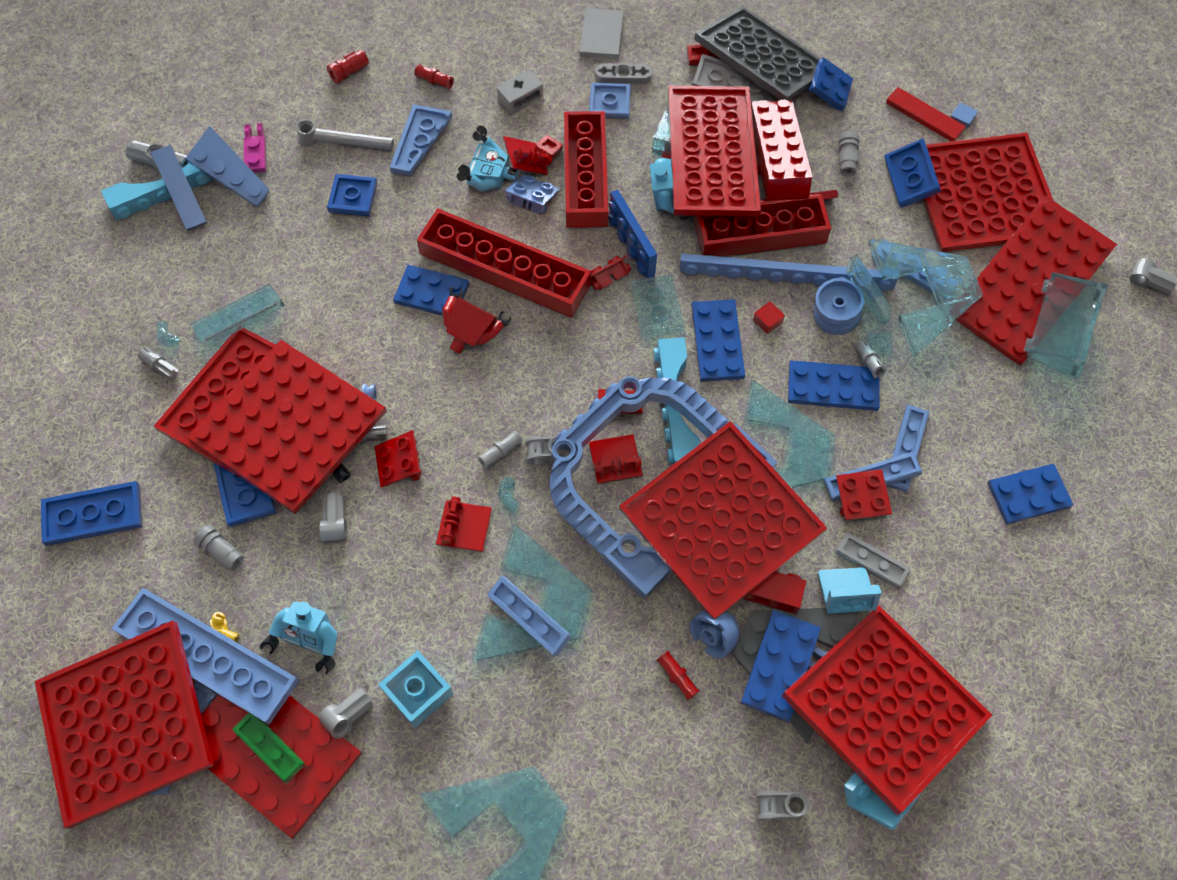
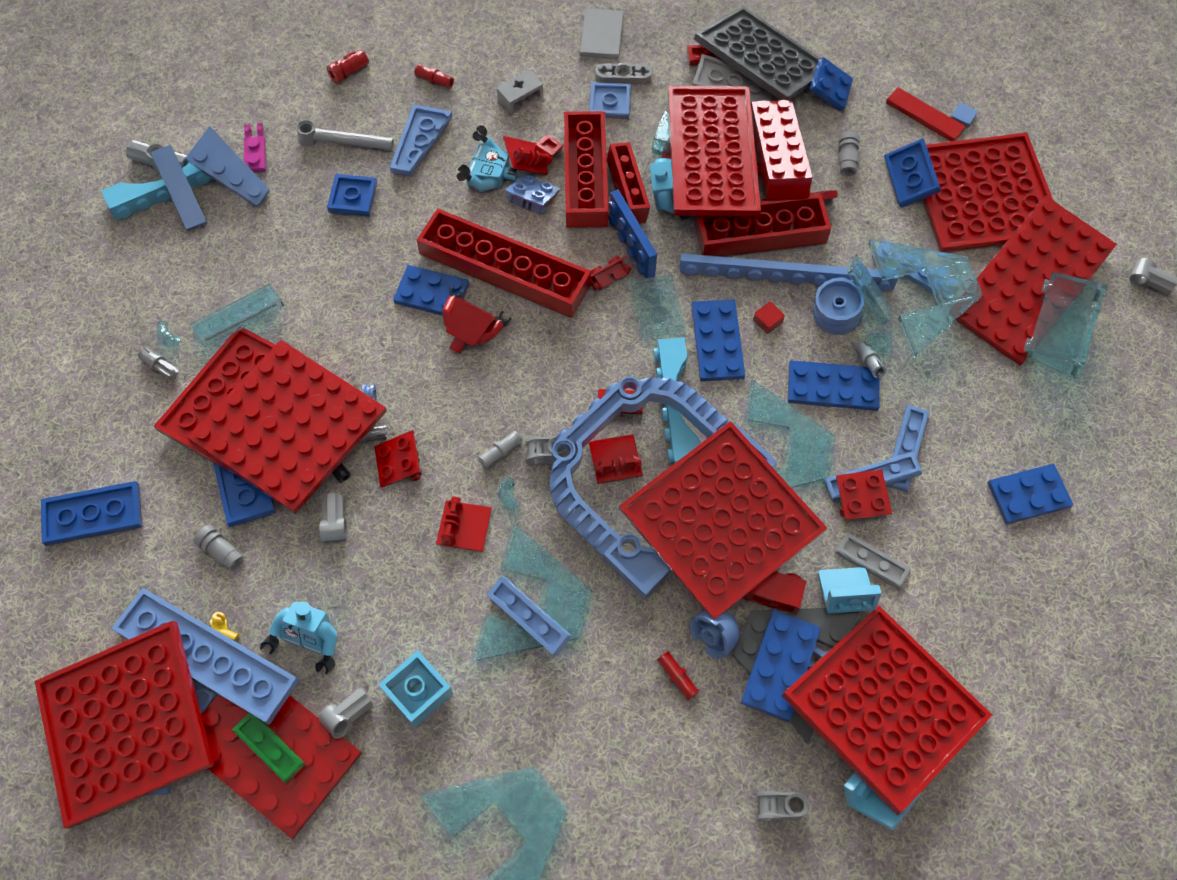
(628, 179): none -> red brick

